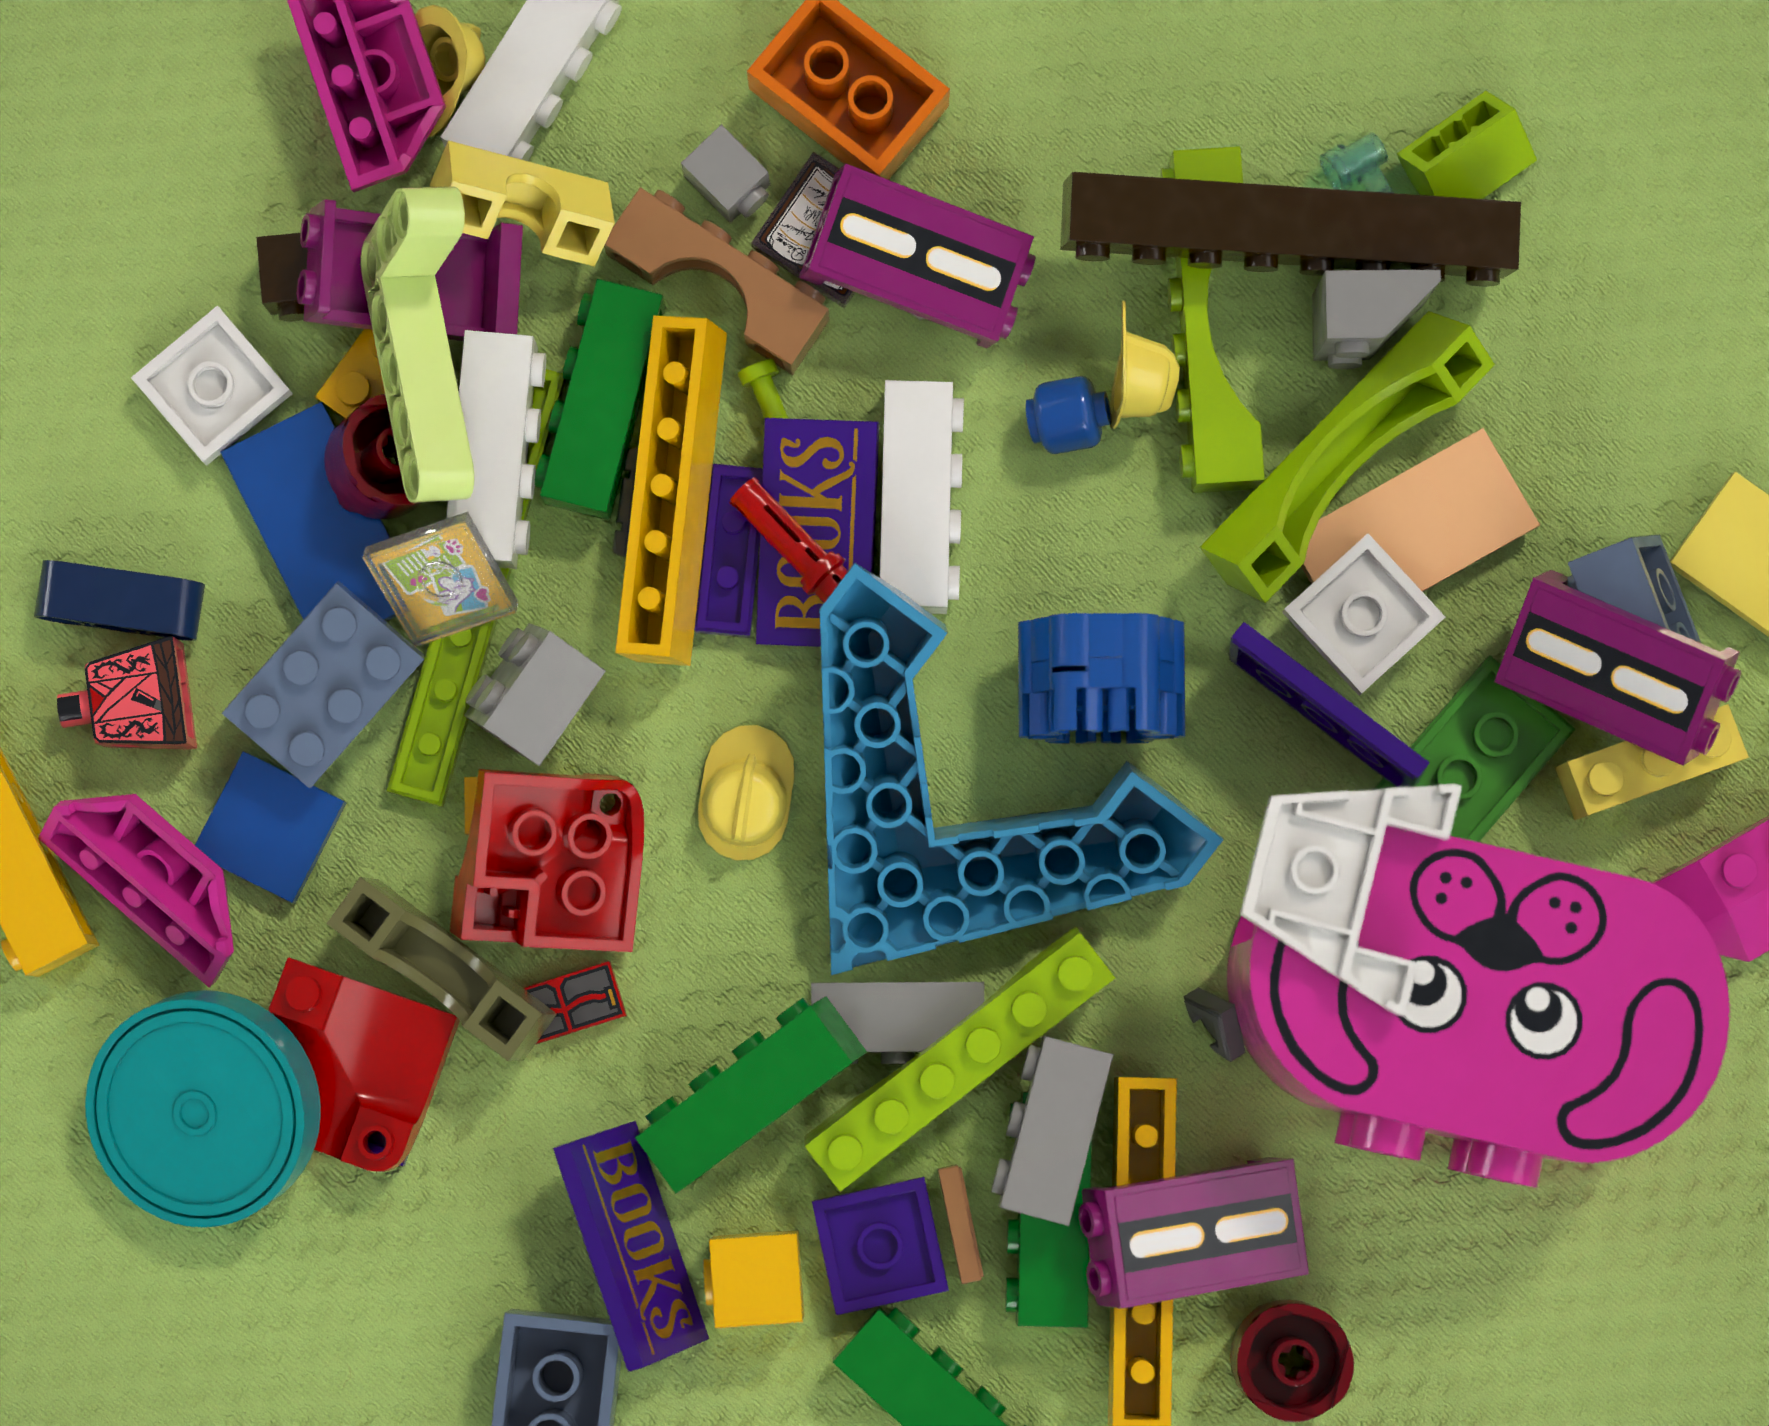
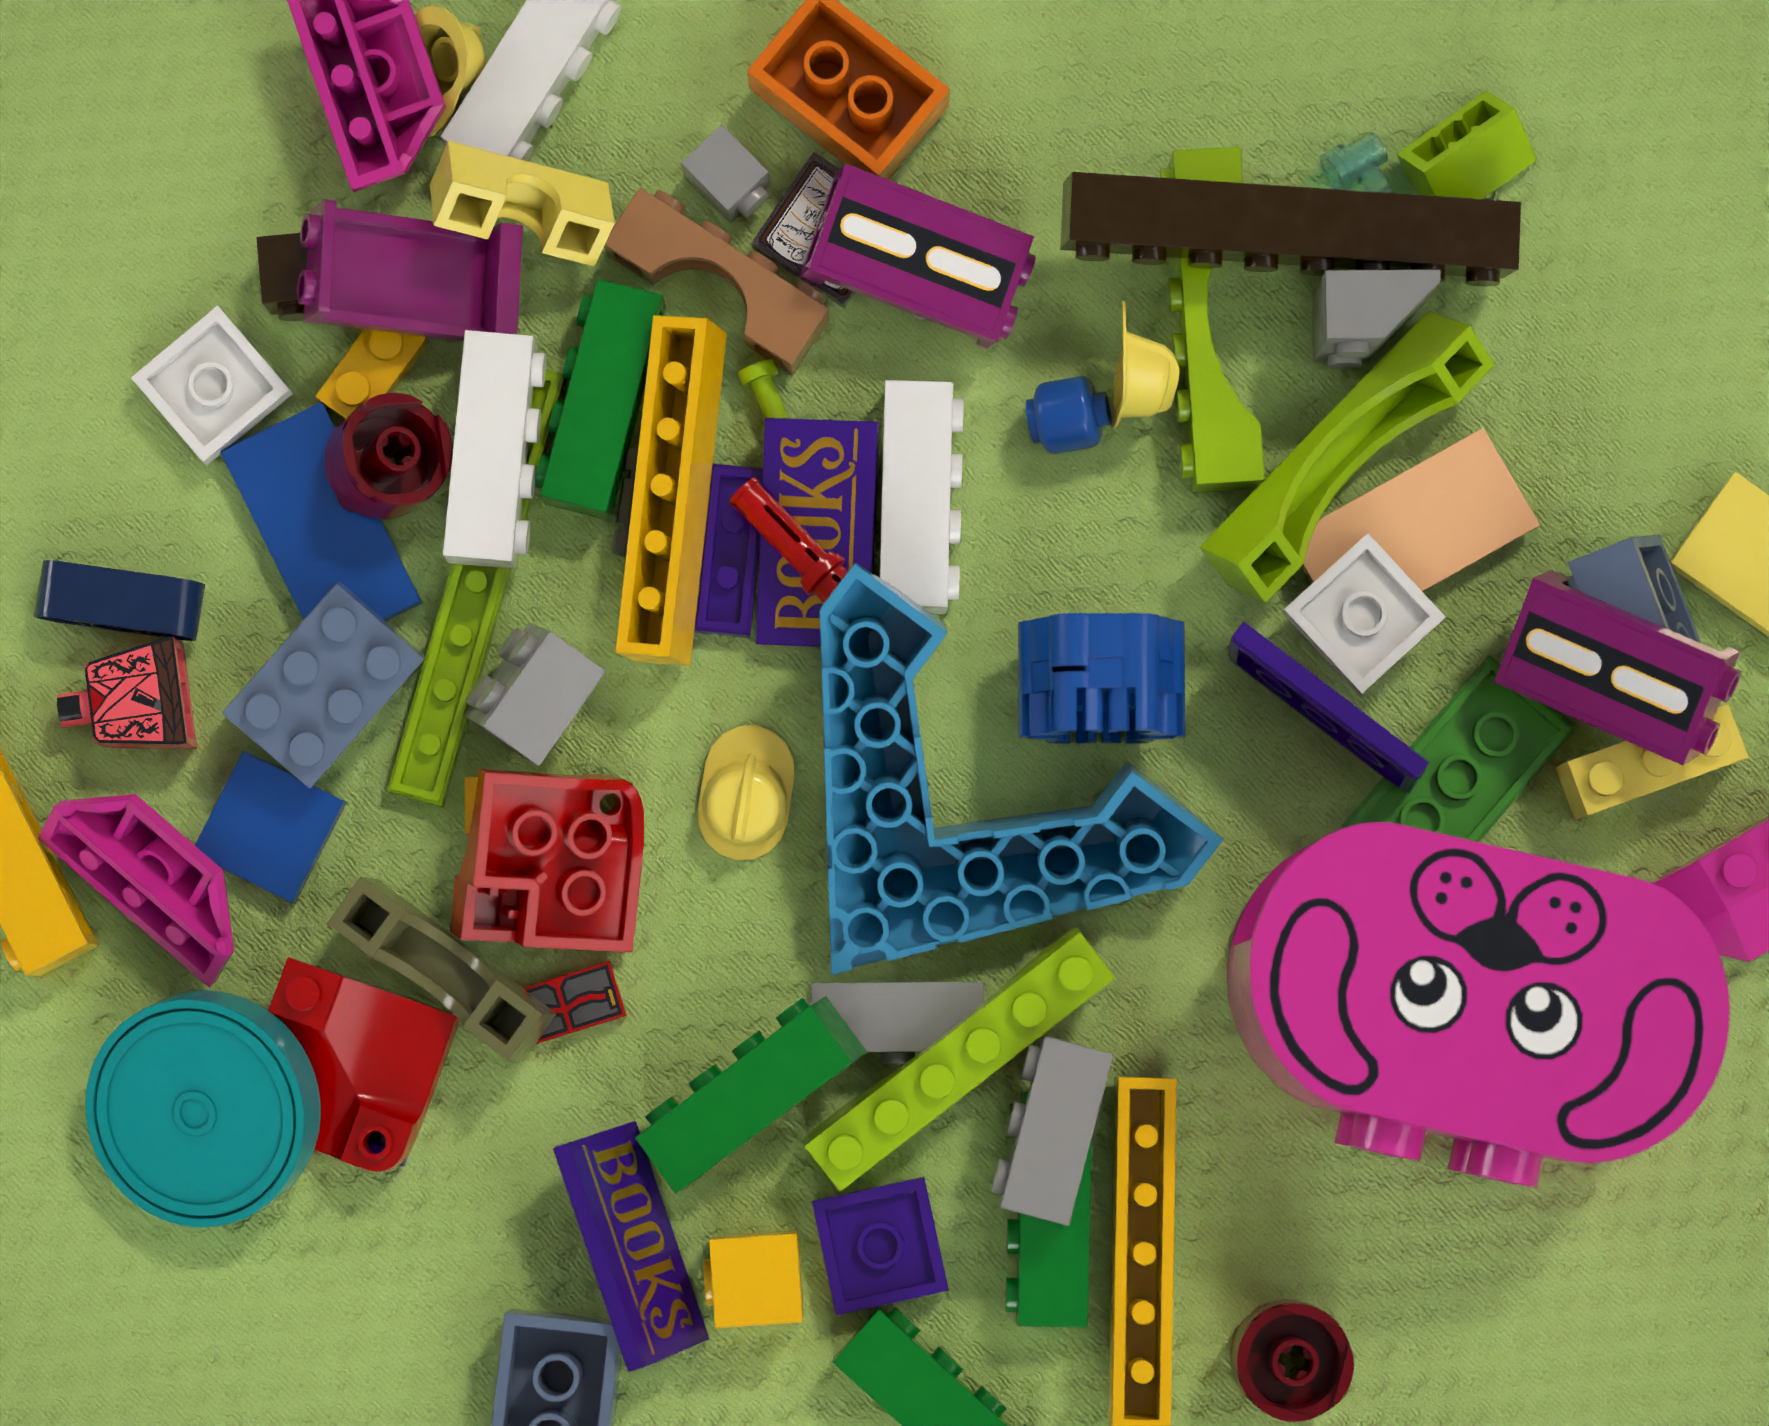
(412, 339): yellowish green beam -> none
(440, 579): clear tile -> none
(960, 1223): medium nougat tile -> none
(1193, 1233): magenta panel -> none
(1219, 1020): dark grey tile -> none
(1318, 872): white wing -> none

